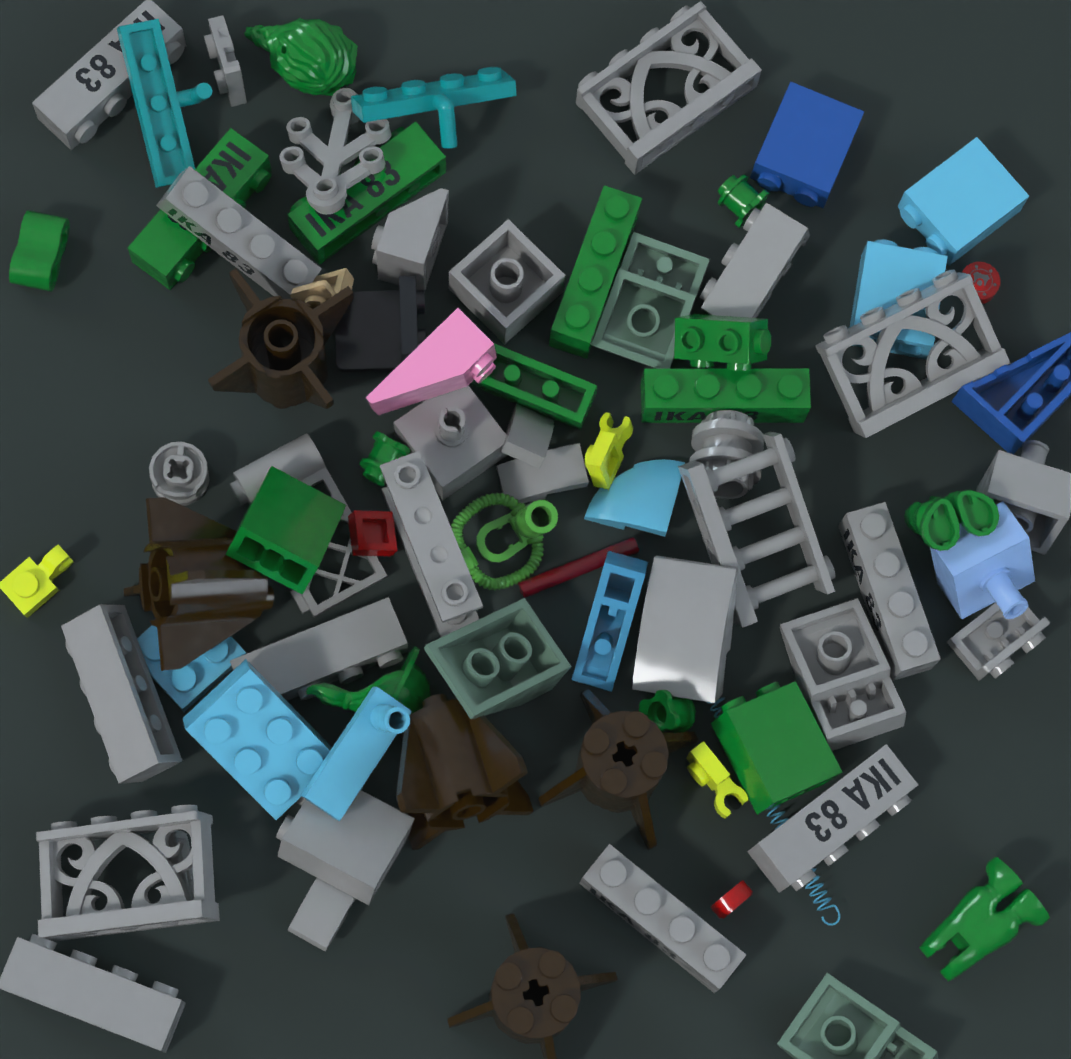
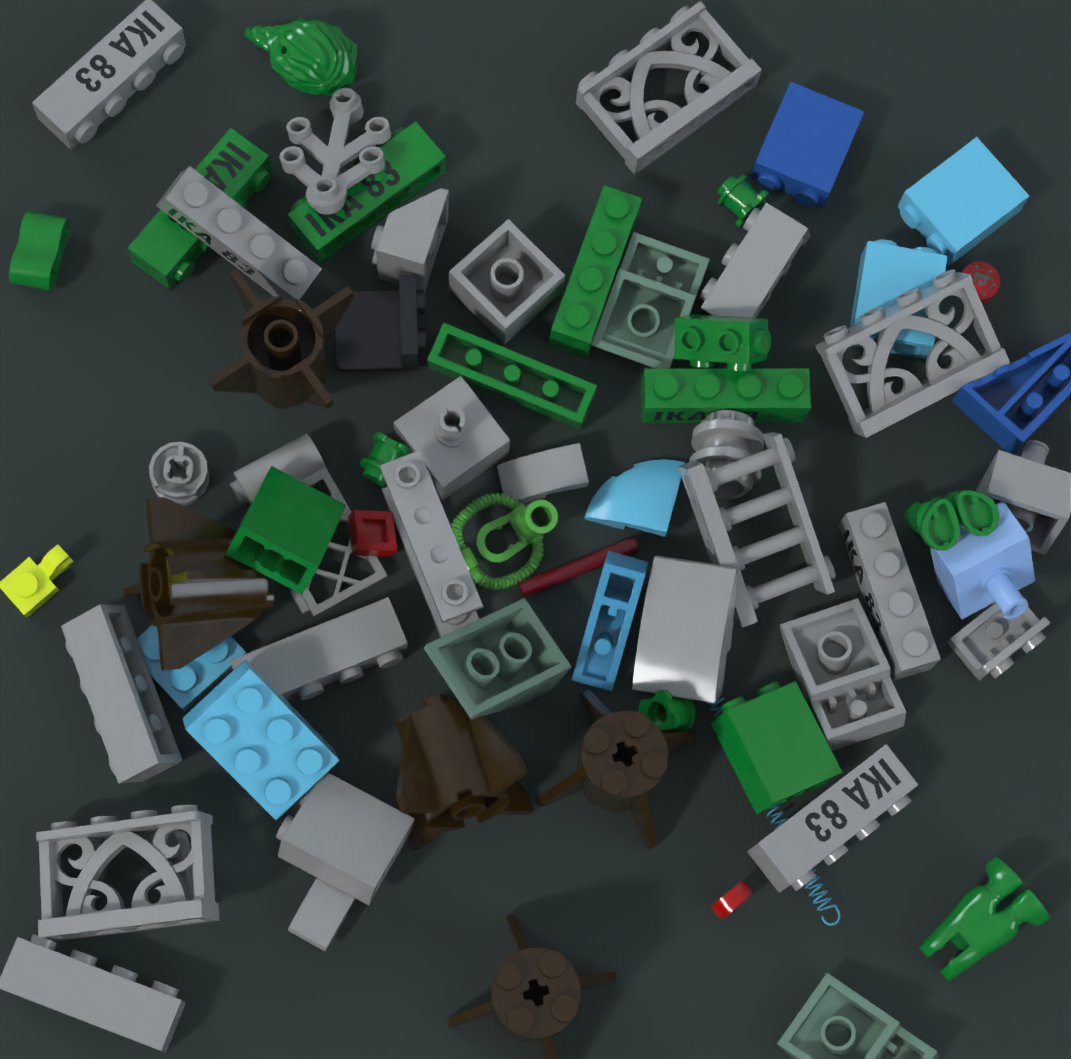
(158, 101): teal plate -> none
(229, 76): light grey wing -> none
(323, 287): tan bracket -> none
(356, 753): medium azure piece -> none
(406, 686): green piece -> none
(440, 364): bright pink slope -> none
(441, 95): teal plate -> none
(528, 436): light grey slope -> none
(606, 454): neon yellow plate -> none
(662, 918): light grey brick -> none
(708, 770): neon yellow plate -> none

